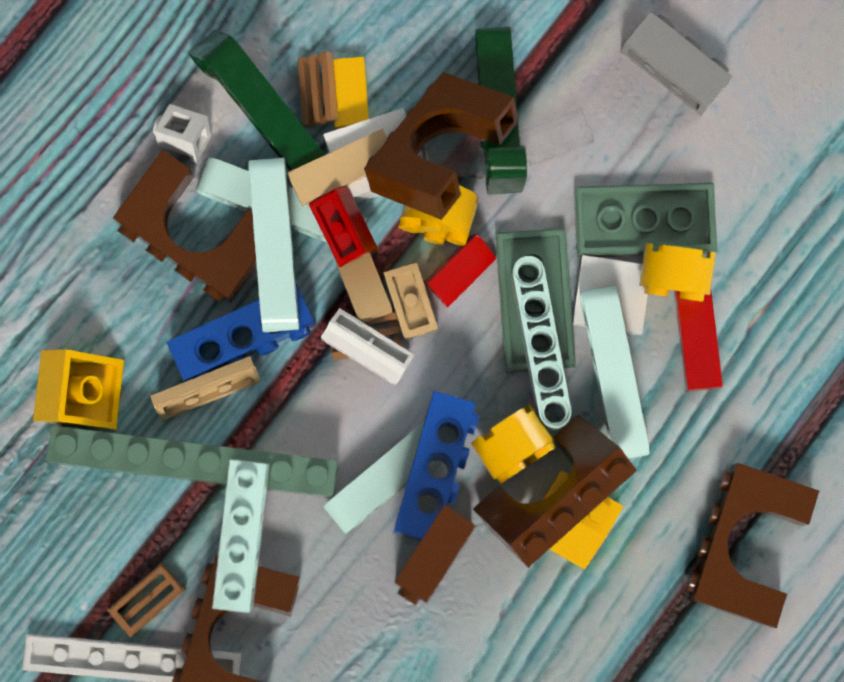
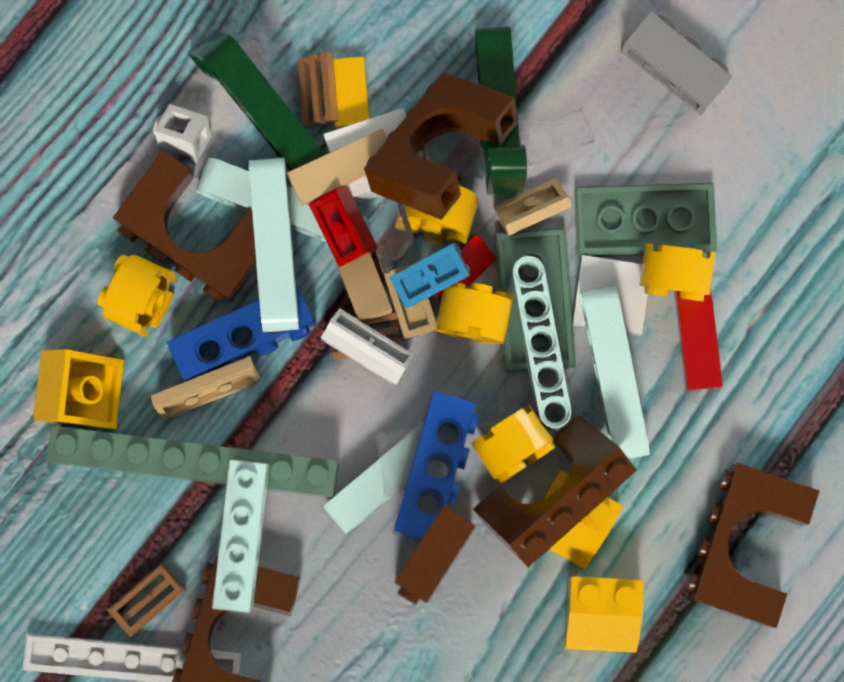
(137, 294): none -> yellow brick
(391, 233): none -> clear piece
(396, 460): none -> clear piece
(430, 275): none -> dark azure hinge
(475, 313): none -> yellow brick
(532, 206): none -> tan plate
(603, 613): none -> yellow slope

